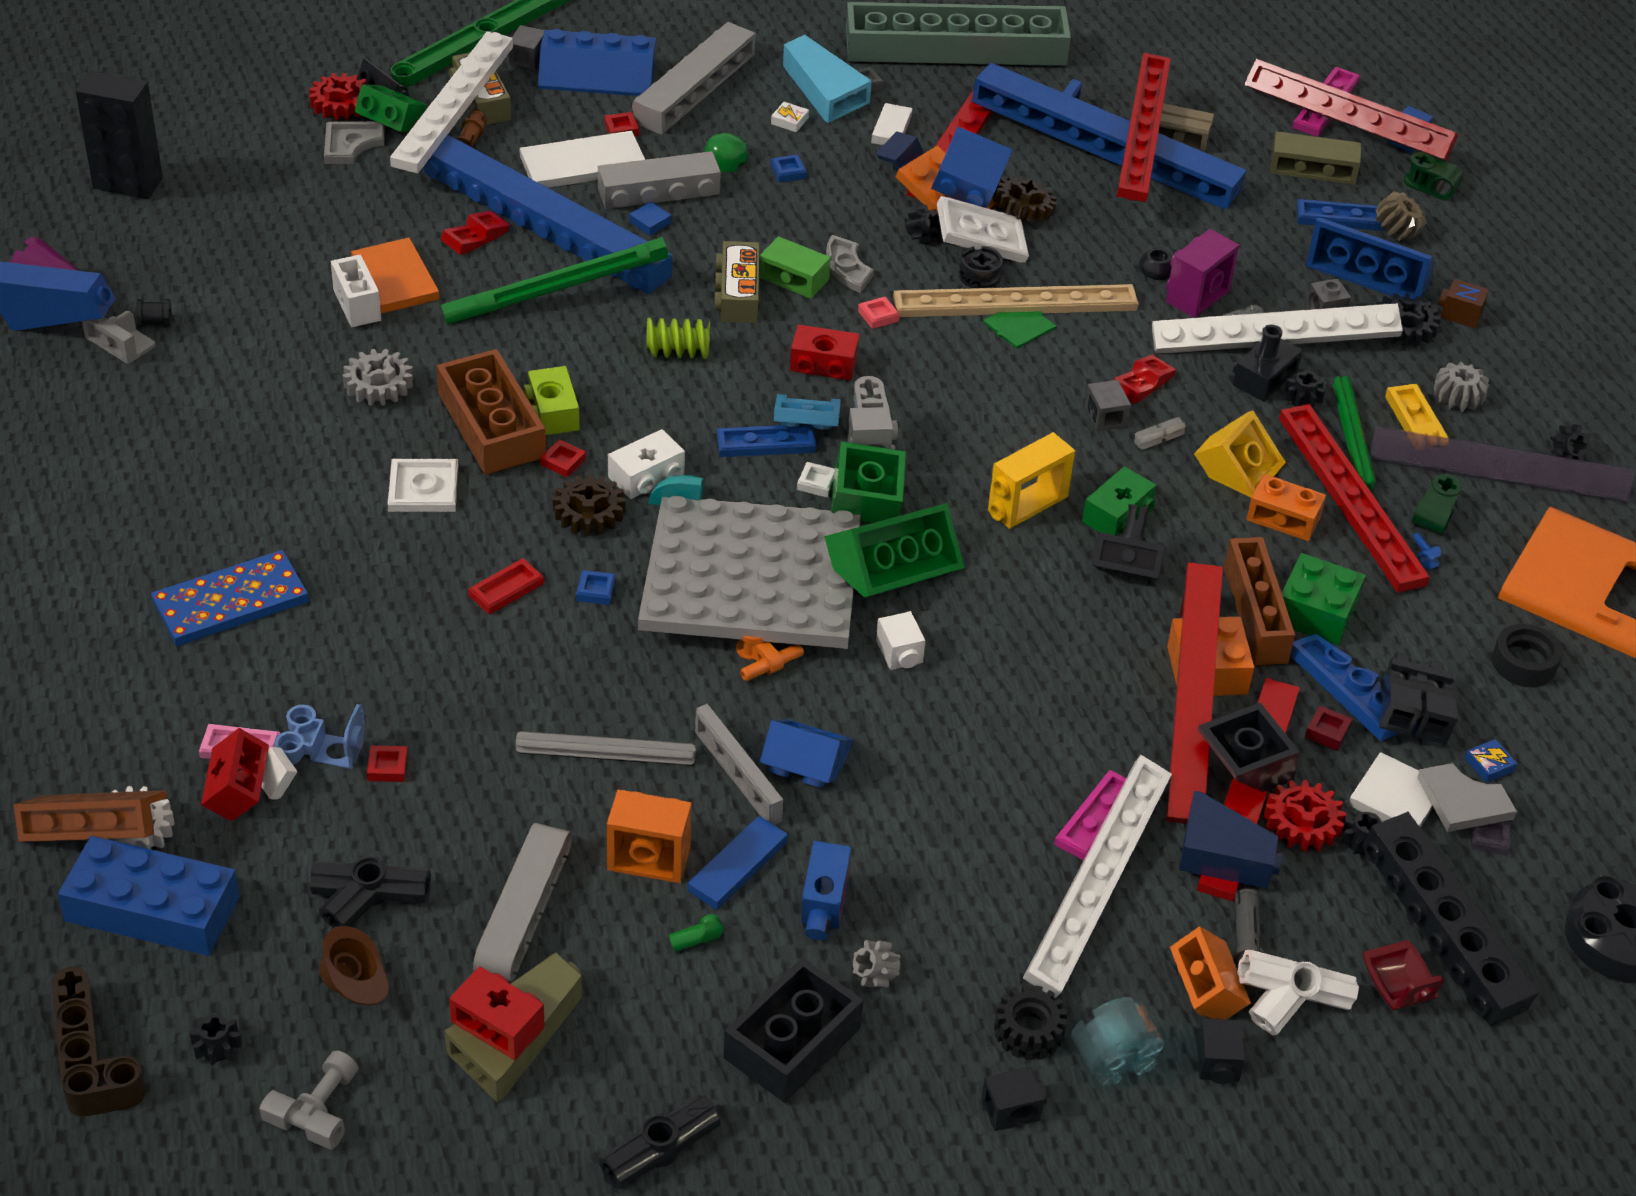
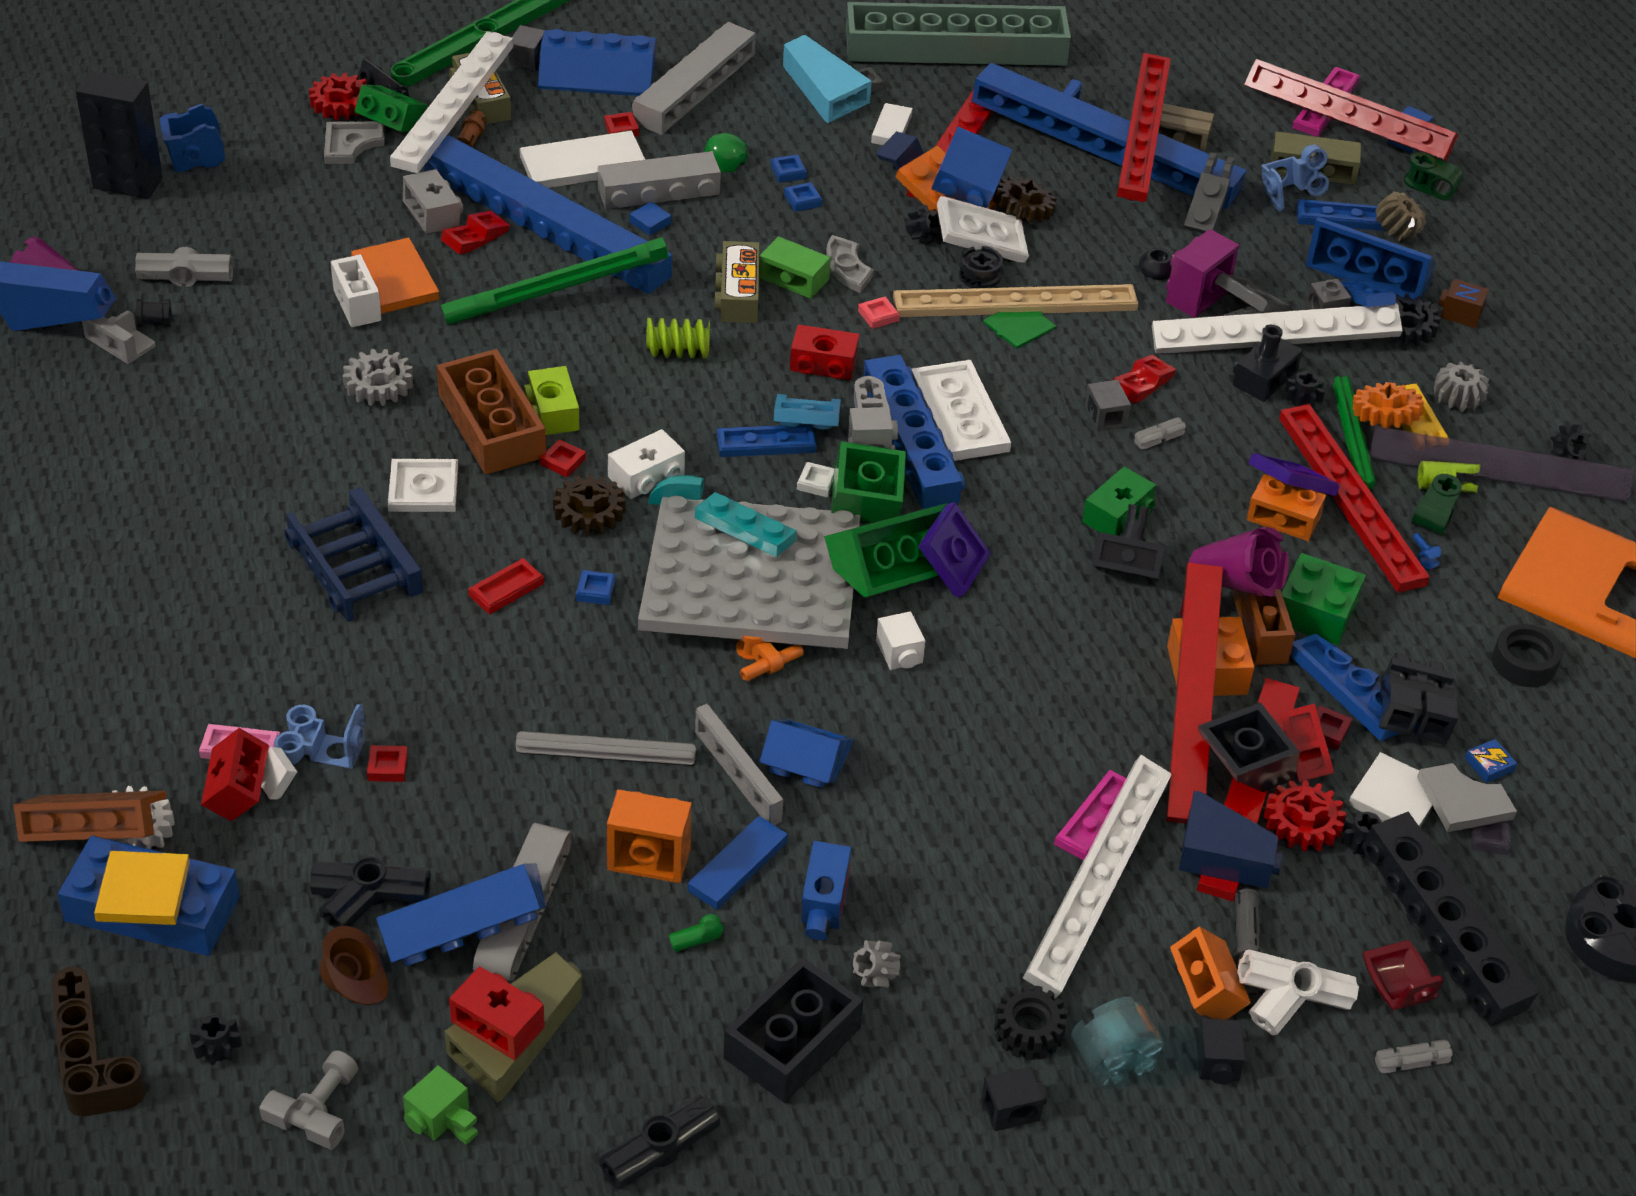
(142, 888): none -> yellow tile
(184, 266): none -> light grey piece
(193, 138): none -> blue piece
(229, 597): blue tile -> none
(373, 532): none -> dark blue fence
(431, 201): none -> light grey brick
(439, 1104): none -> bright green brick
(461, 913): none -> blue slope
(745, 524): none -> teal plate
(790, 116): white tile -> none
(803, 196): none -> blue tile
(927, 460): none -> blue brick
(954, 549): none -> dark purple tile
(962, 409): none -> white plate
(1050, 461): yellow window -> none
(1209, 196): none -> dark grey hinge
(1240, 454): yellow slope -> none
(1249, 561): none -> magenta cone
(1252, 294): none -> dark grey tile
(1294, 474): none -> dark purple tile
(1299, 172): none -> medium blue piece
(1306, 733): none -> red slope
(1368, 293): none -> blue tile
(1388, 405): none -> orange gear
(1413, 1056): none -> light grey axle
(1430, 469): none -> lime hinge

